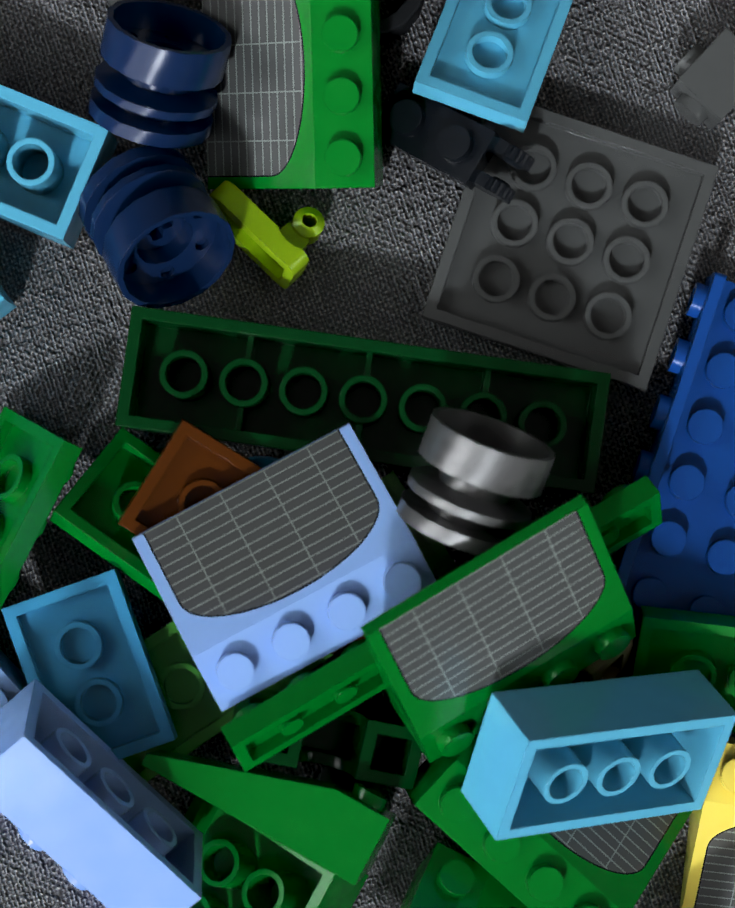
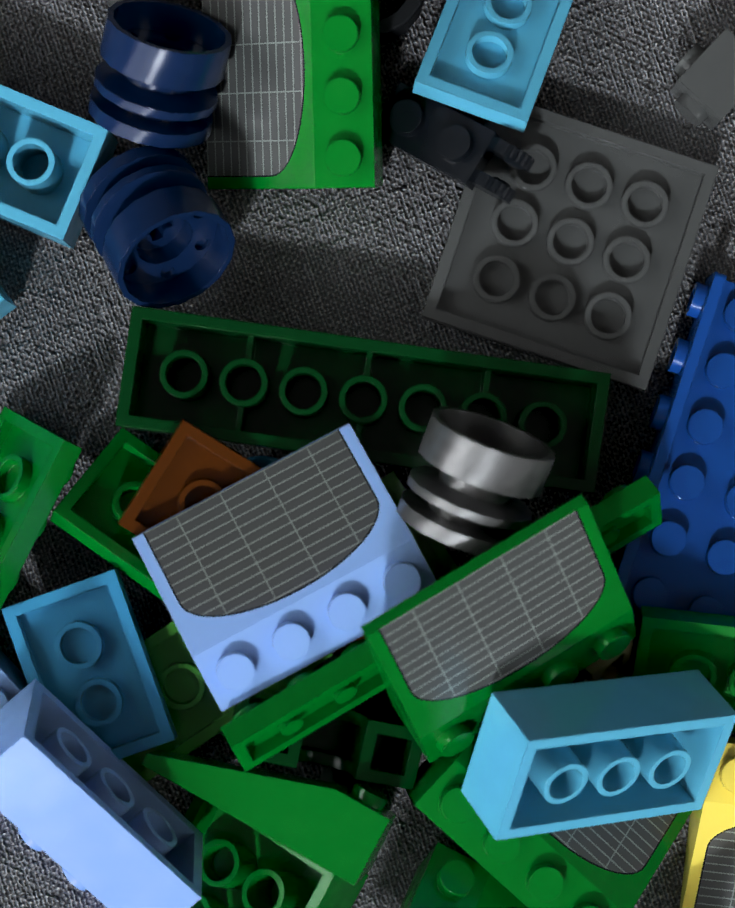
(272, 249): lime piece -> none

